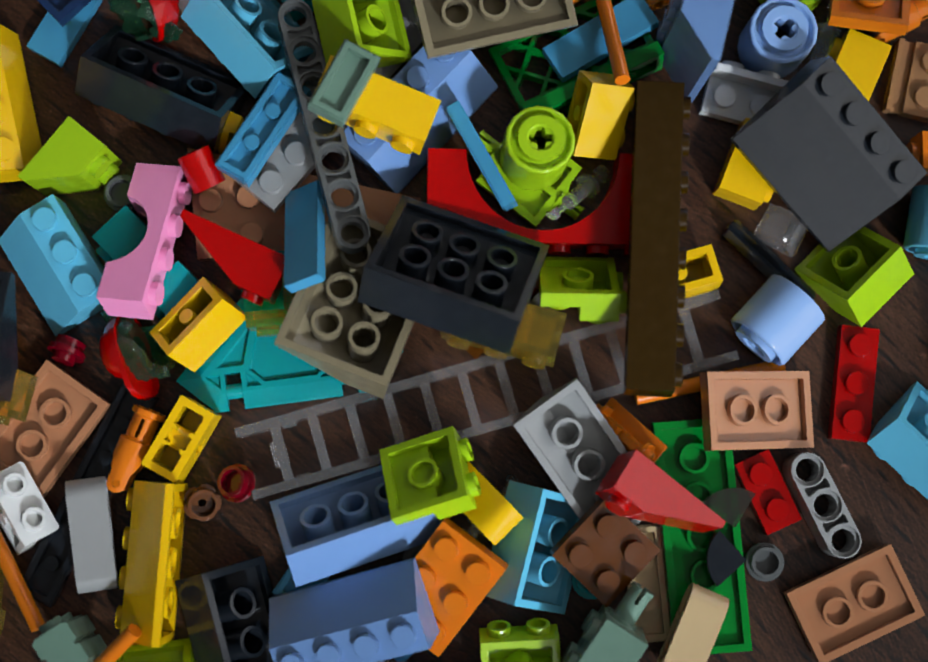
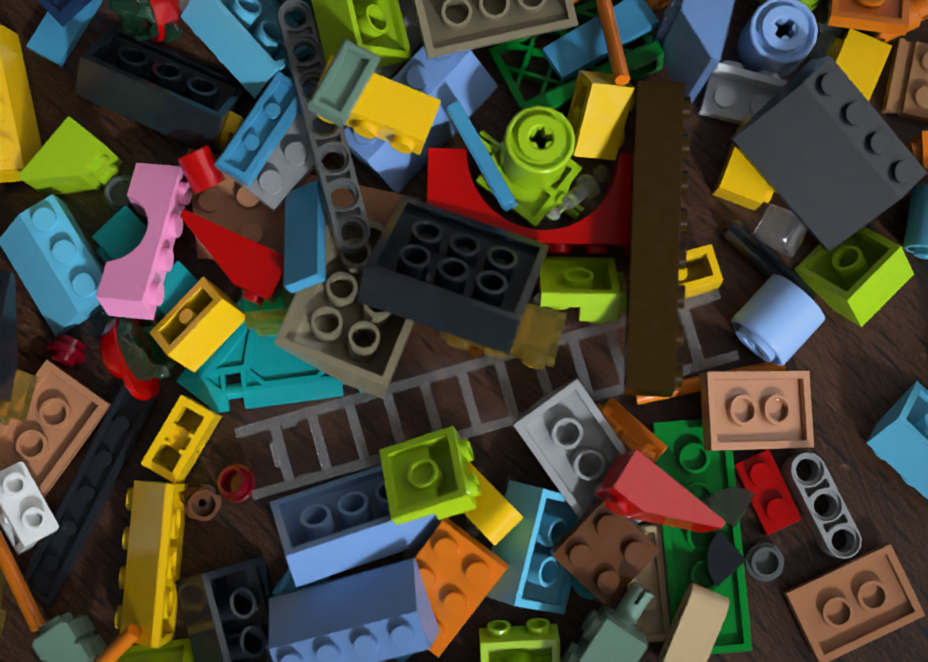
(91, 534): light grey beam -> none
(132, 448): orange piece -> none
(853, 383): red plate -> none

